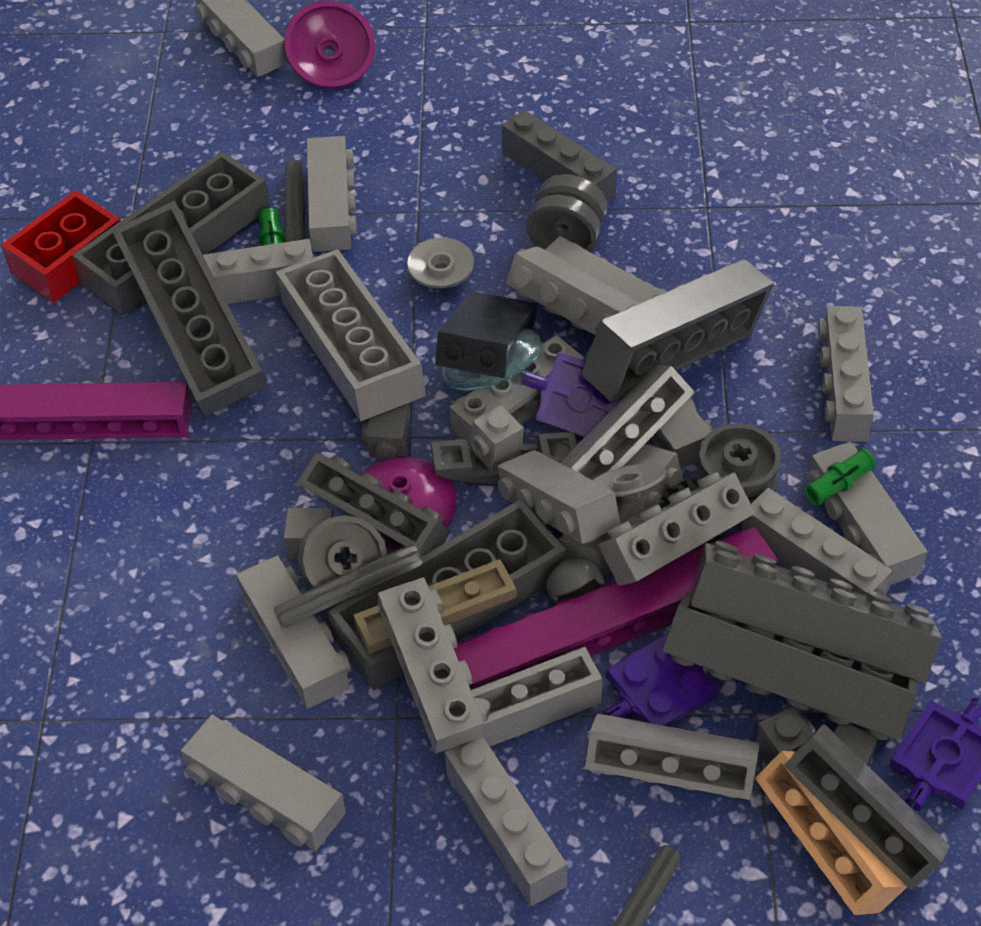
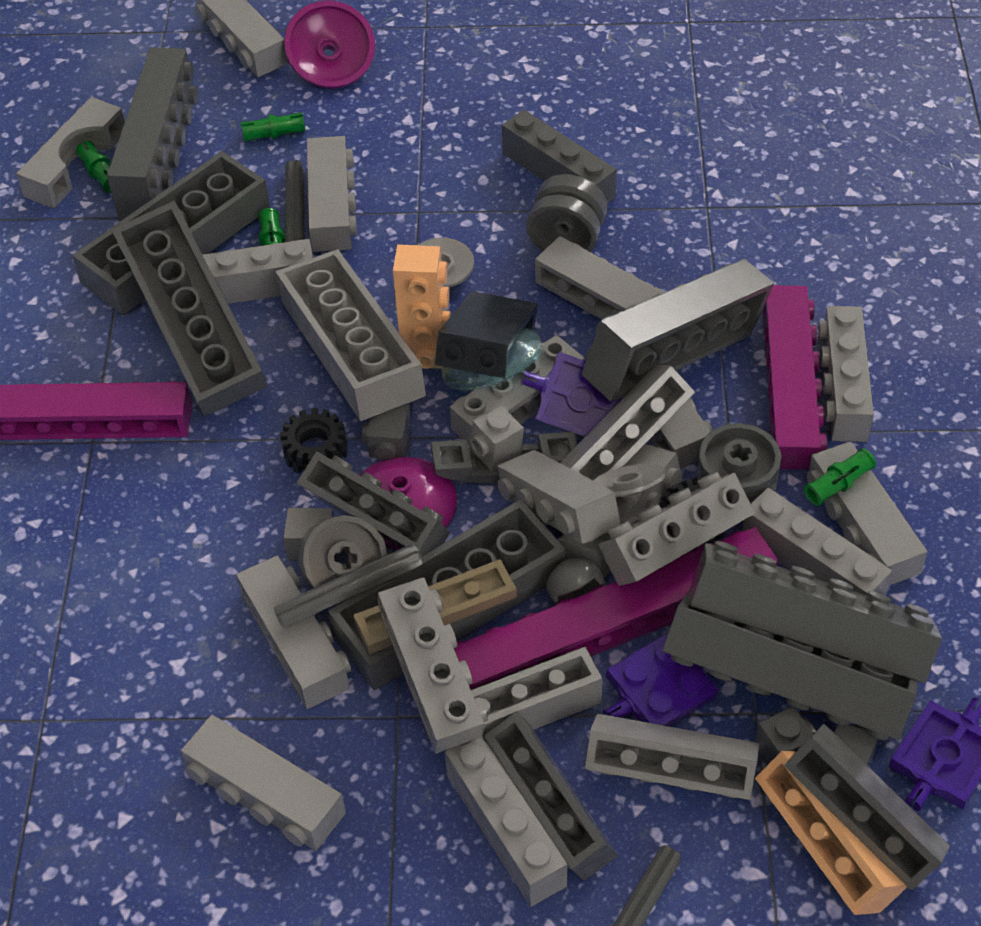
(45, 247): red brick -> none
(46, 173): none -> light grey arch
(96, 163): none -> green pin
(153, 130): none -> dark grey brick
(273, 126): none -> green pin
(309, 427): none -> black tyre
(421, 298): none -> light nougat brick
(550, 796): none -> dark grey brick
(565, 289): light grey brick -> none
(791, 376): none -> magenta brick

